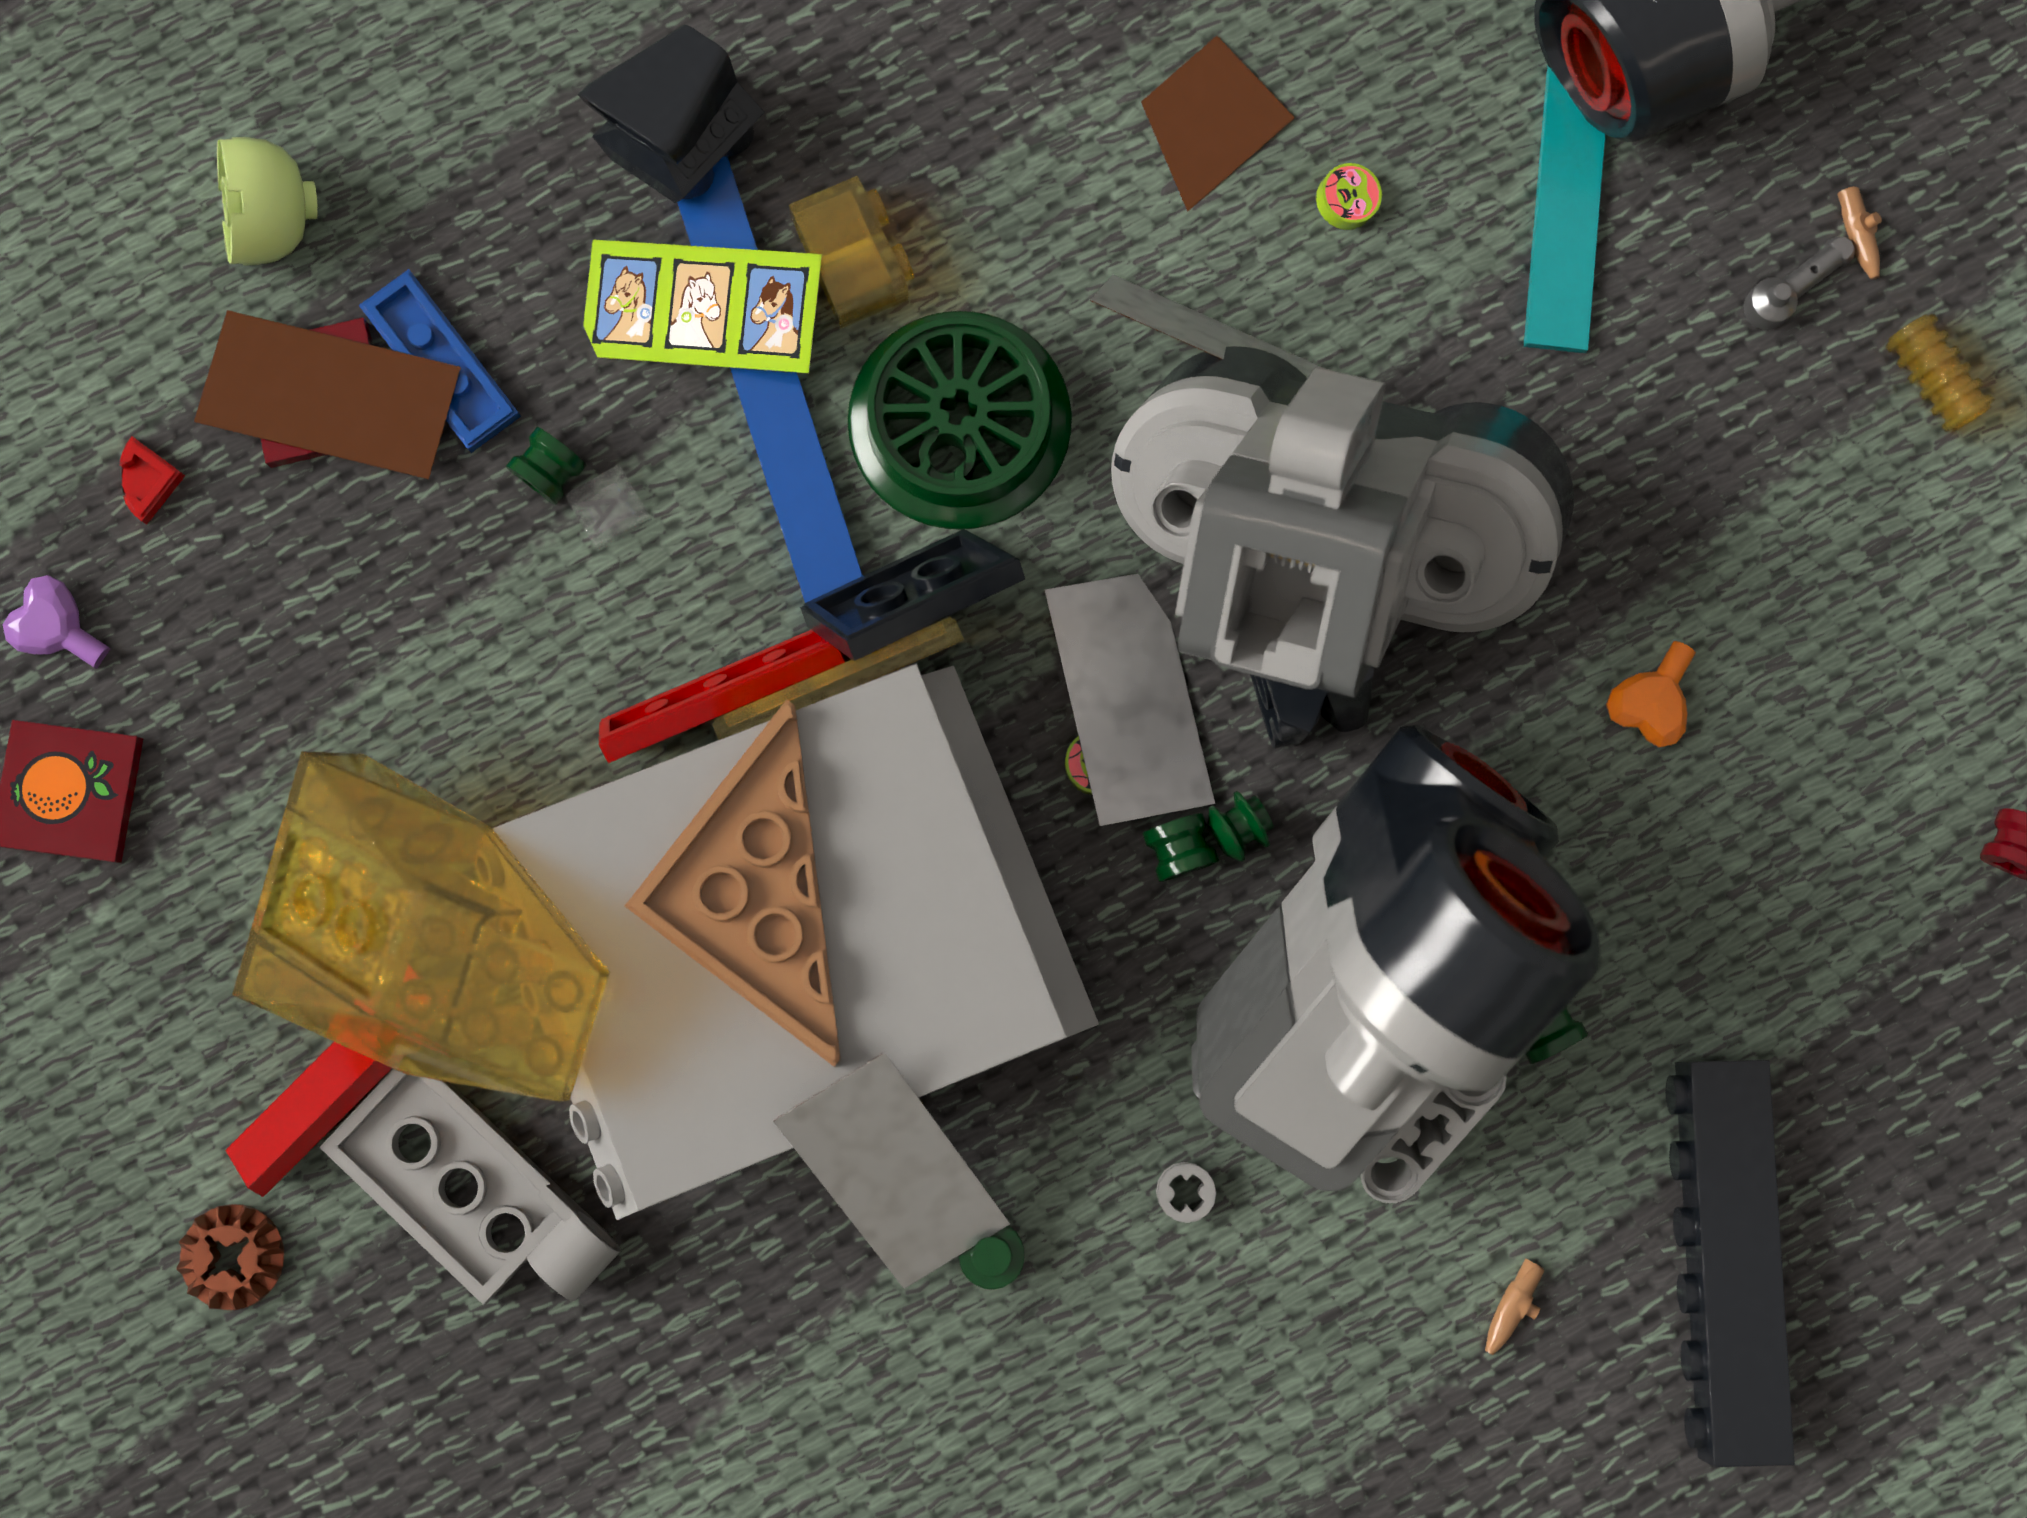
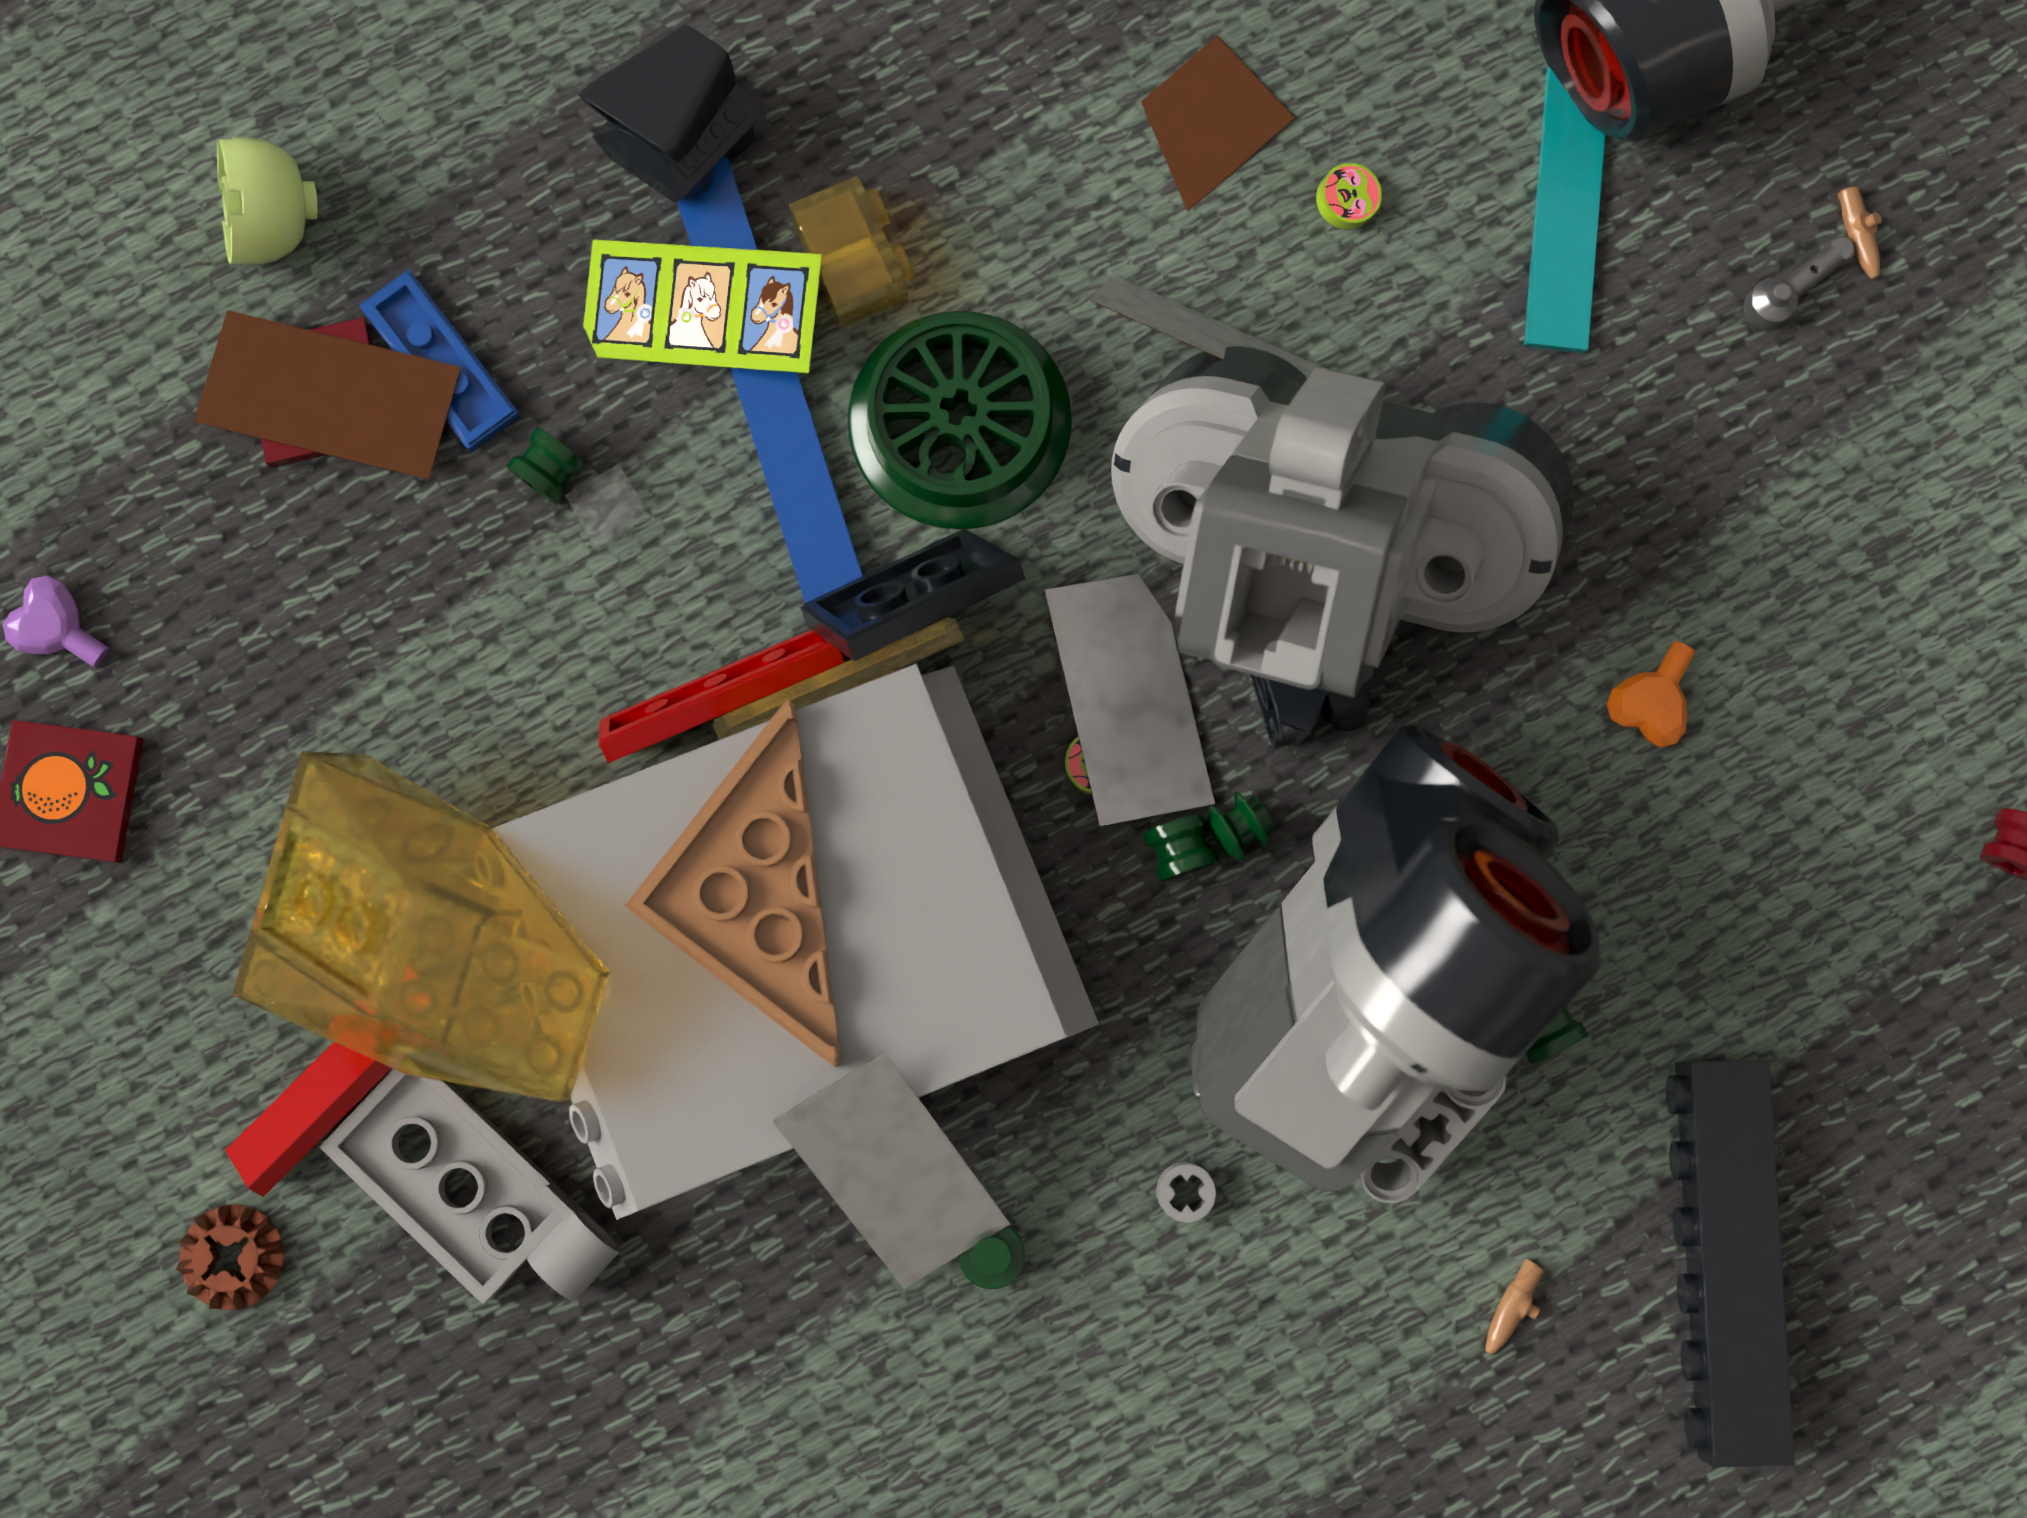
(146, 480): red tile -> none
(1939, 372): clear yellow piece -> none

